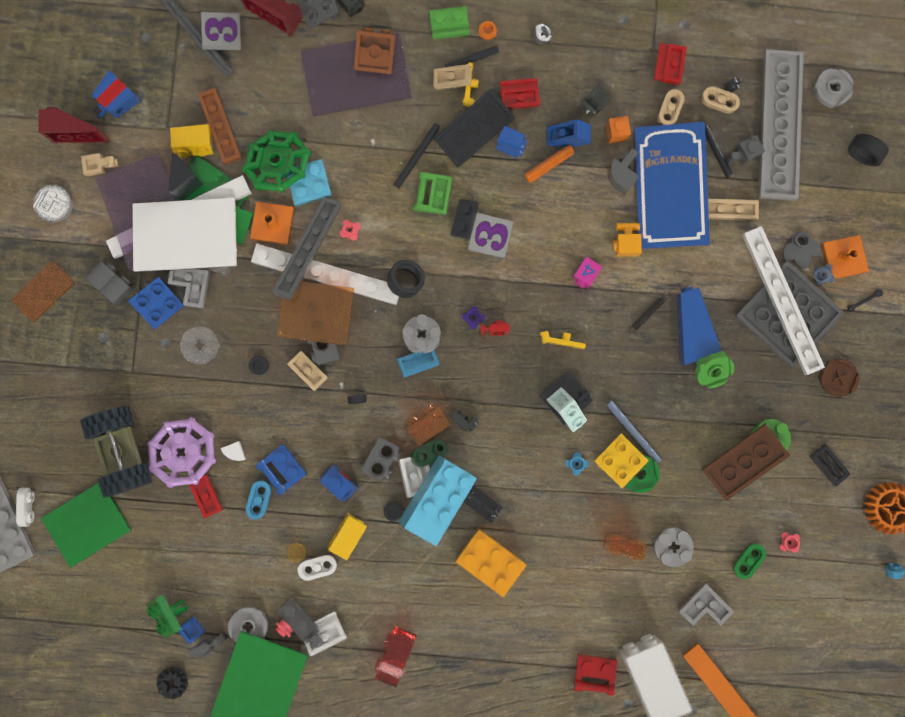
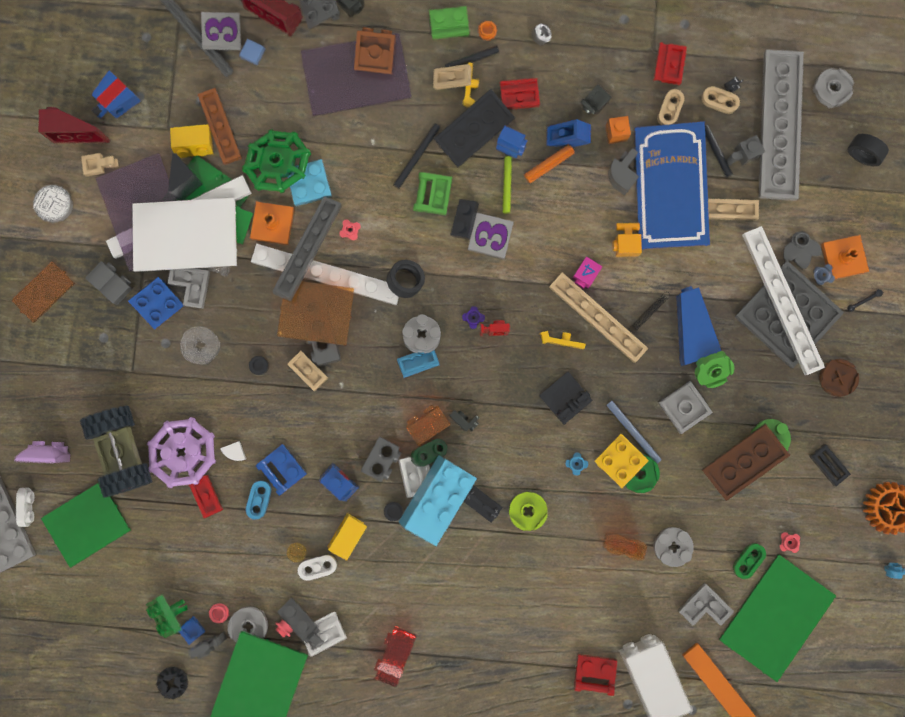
(44, 453): none -> lavender slope
(219, 613): none -> coral plate
(252, 52): none -> medium blue tile
(357, 399): black tile -> none
(490, 562): light orange brick -> none
(507, 184): none -> lime bar
(528, 522): none -> lime plate
(567, 408): light aqua bracket -> none
(598, 317): none -> tan plate
(685, 407): none -> light grey tile
(777, 617): none -> green piece

